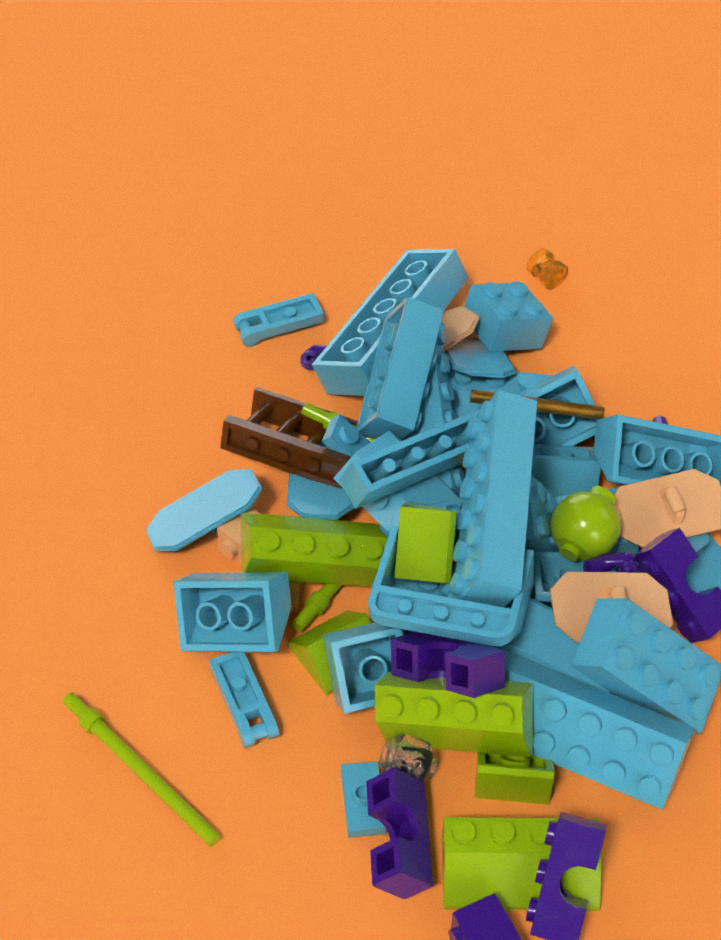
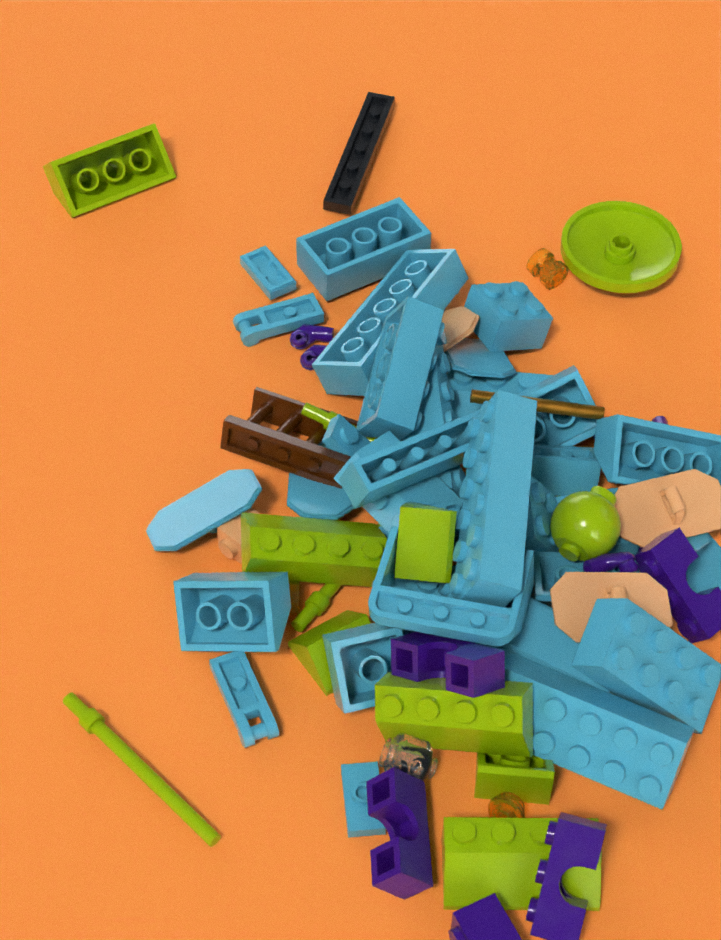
(110, 170): none -> lime slope
(268, 272): none -> medium azure plate
(308, 334): none -> dark purple arm
(359, 153): none -> black plate
(360, 248): none -> medium azure brick
(506, 806): none -> clear yellow plate
(620, 246): none -> lime dish

